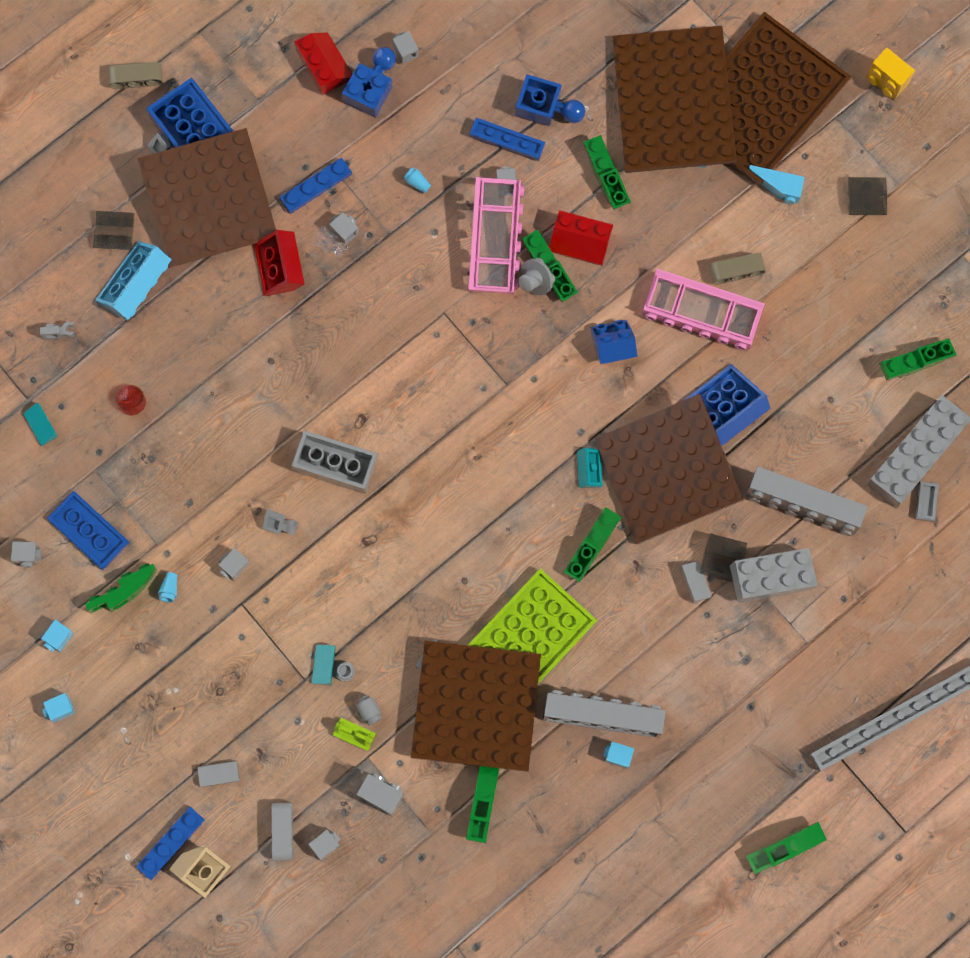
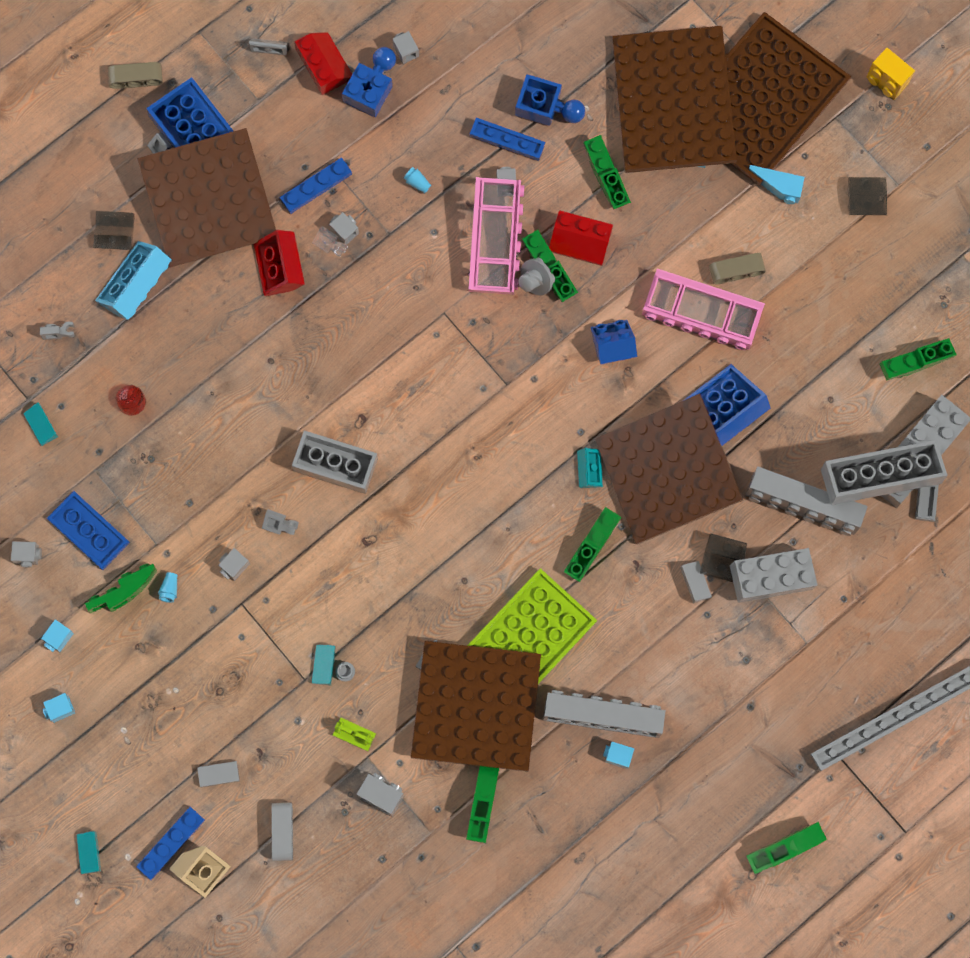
(88, 852): none -> teal slope
(268, 46): none -> light grey slope
(325, 844): light grey brick -> none
(369, 710): light grey brick -> none
(883, 472): none -> light grey brick

